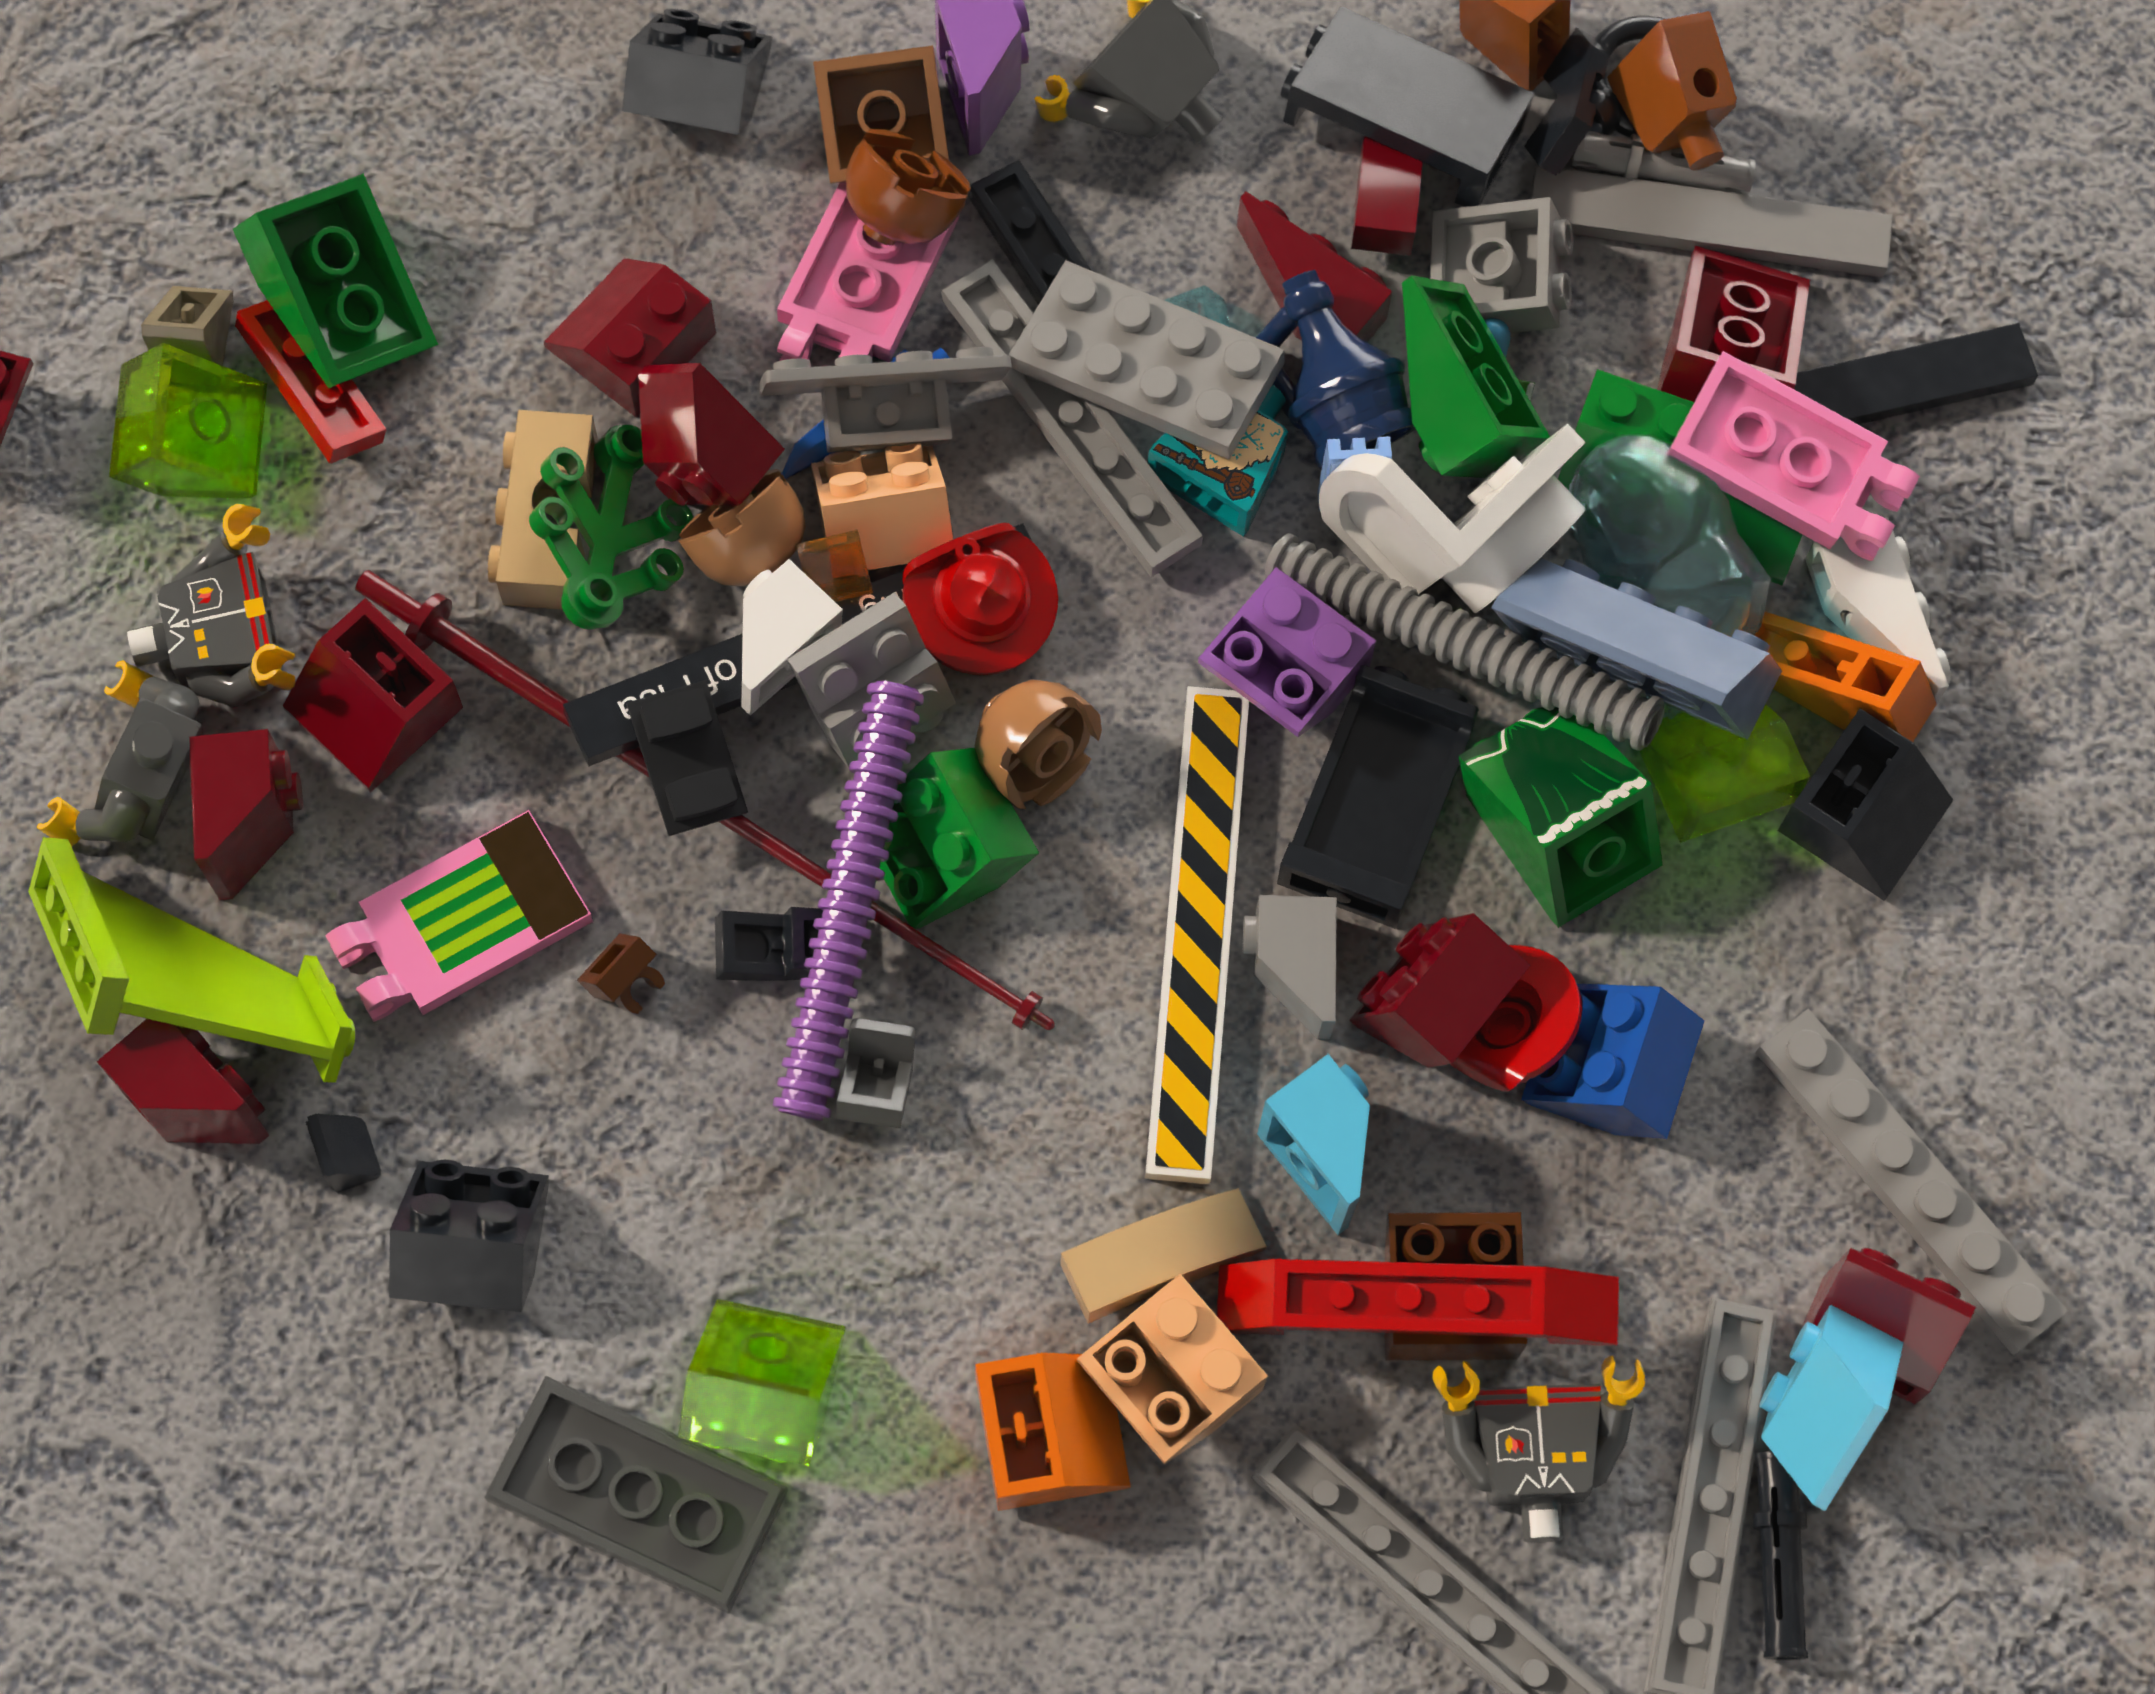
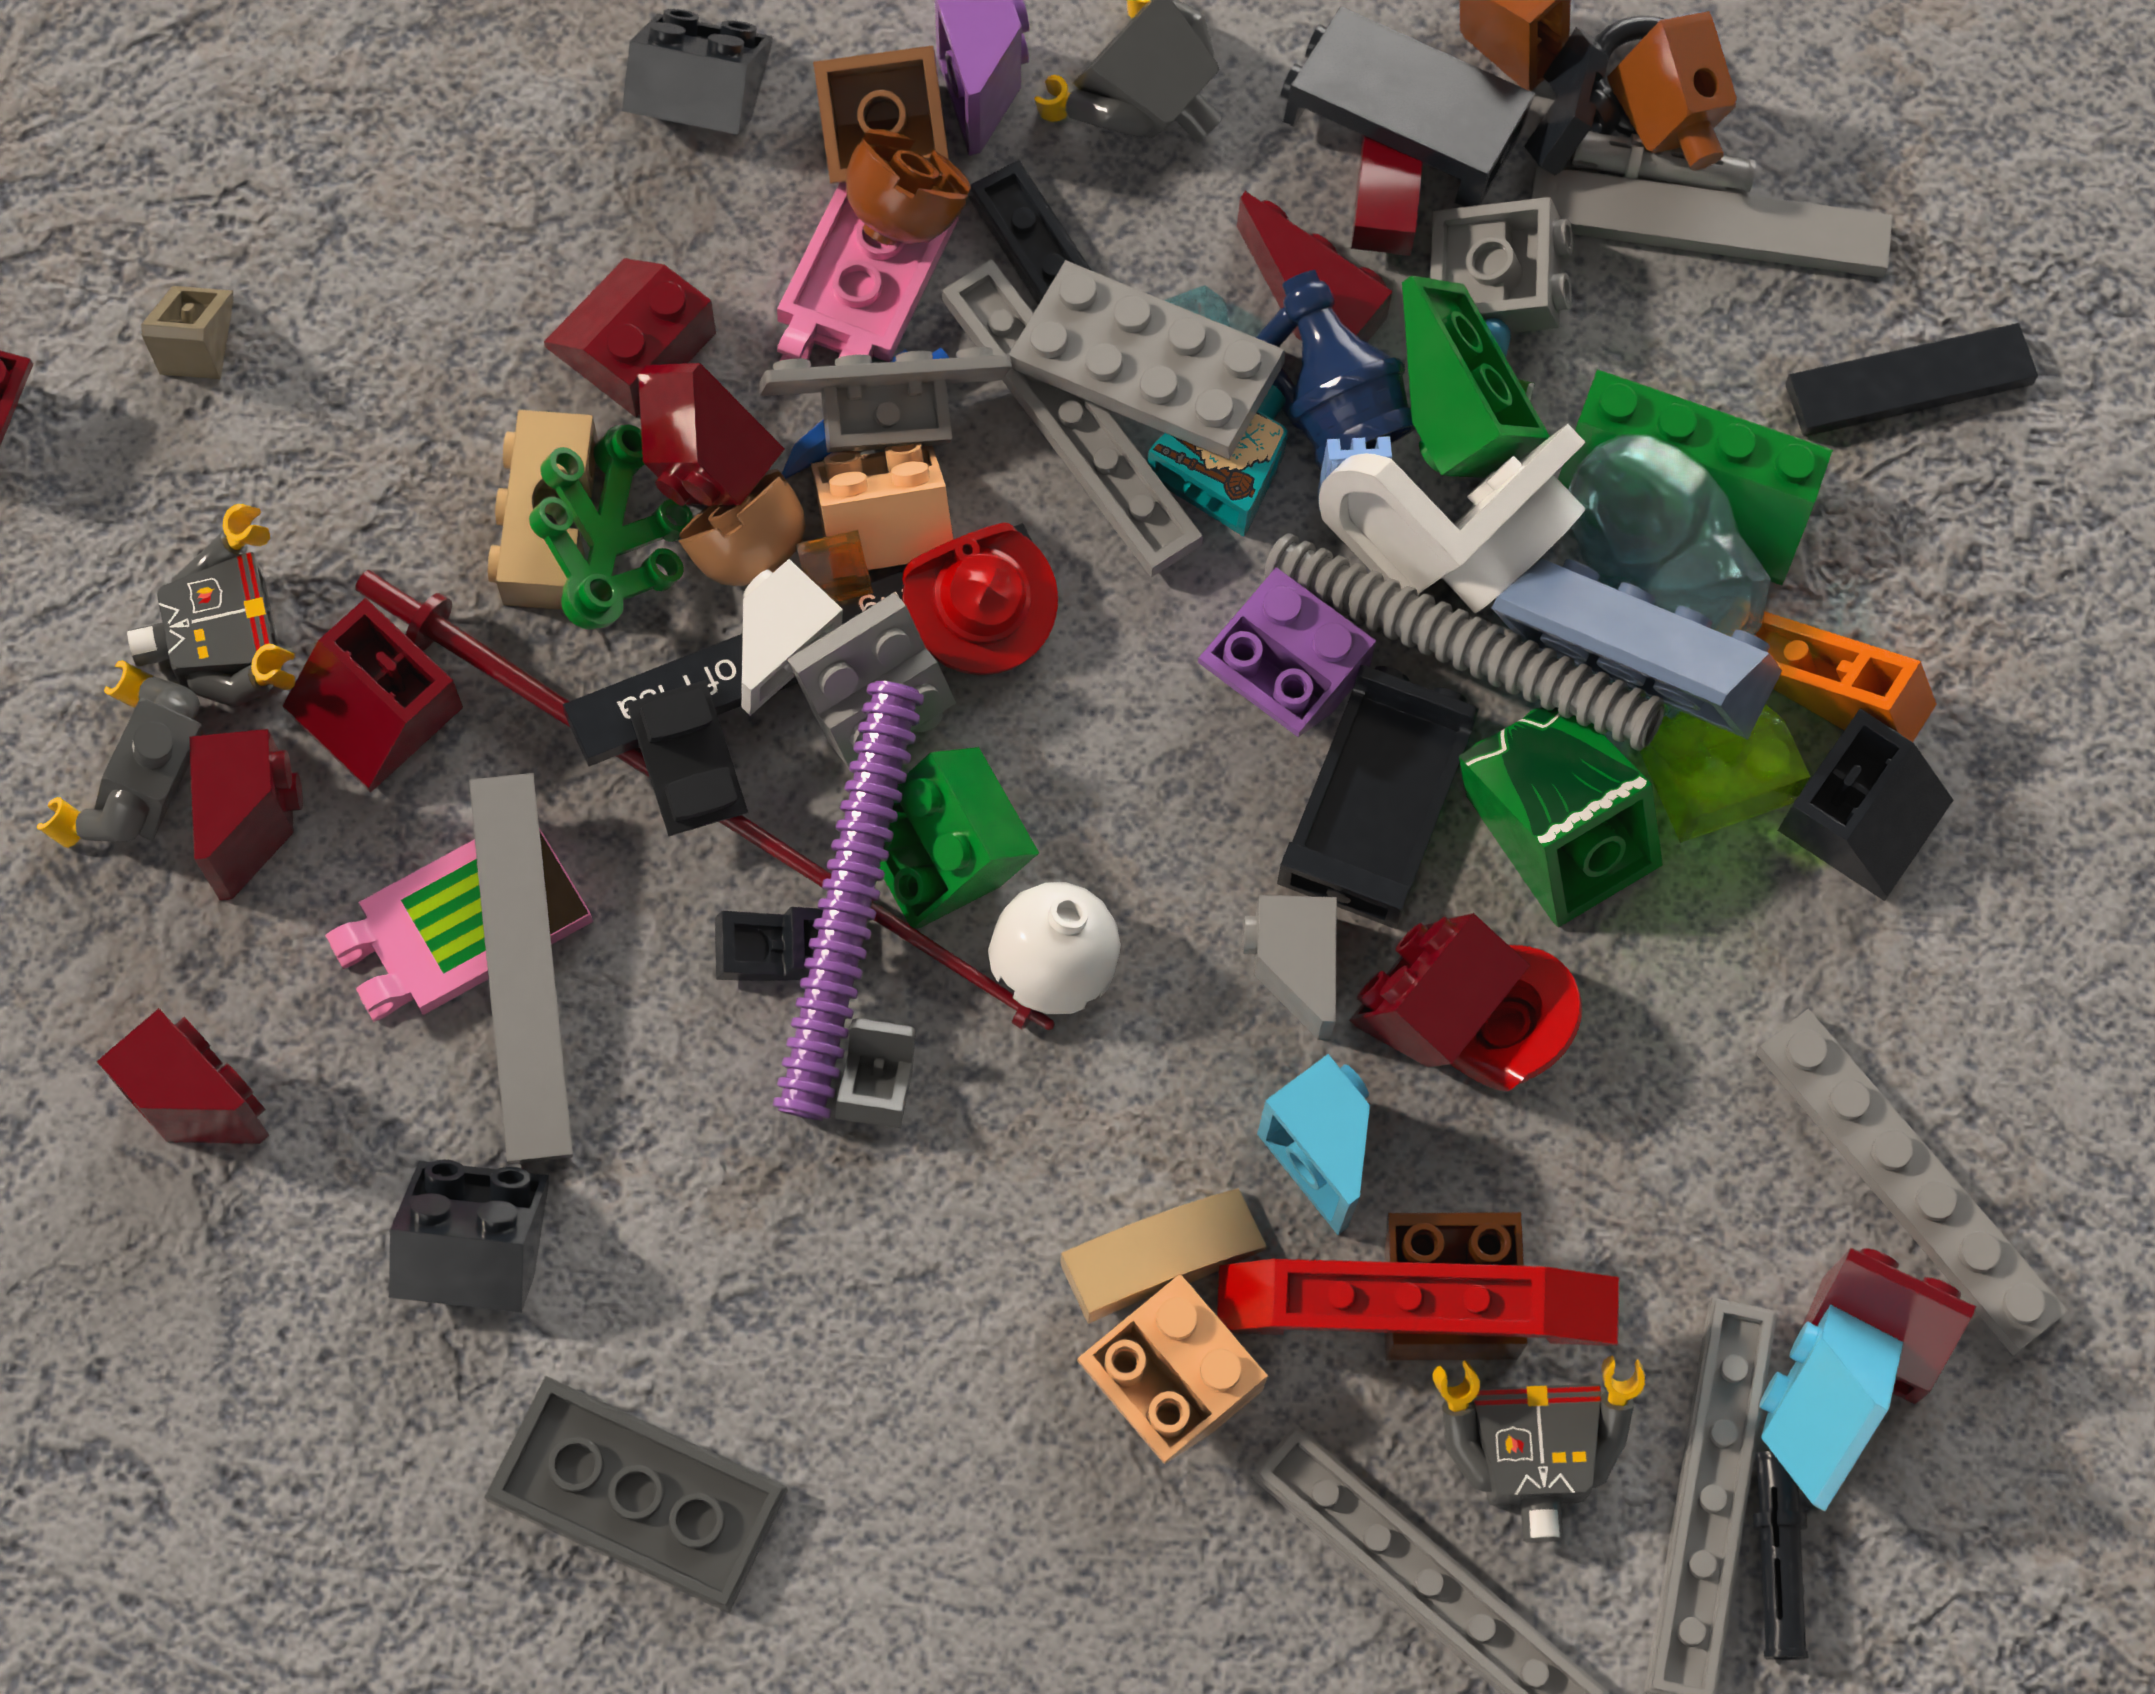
(160, 968): lime piece -> none
(187, 426): clear neon green slope -> none
(335, 416): red plate -> none
(336, 280): green slope -> none
(343, 1150): black slope -> none
(520, 969): none -> light grey tile
(617, 969): reddish brown tile -> none
(761, 1382): clear neon green slope -> none
(1035, 740): medium nougat cylinder -> none
(1048, 1430): orange slope -> none
(1055, 948): none -> white cylinder
(1197, 937): tile -> none
(1623, 1063): blue slope -> none
(1735, 310): dark red slope -> none
(1792, 458): bright pink tile -> none
(1878, 603): white slope -> none

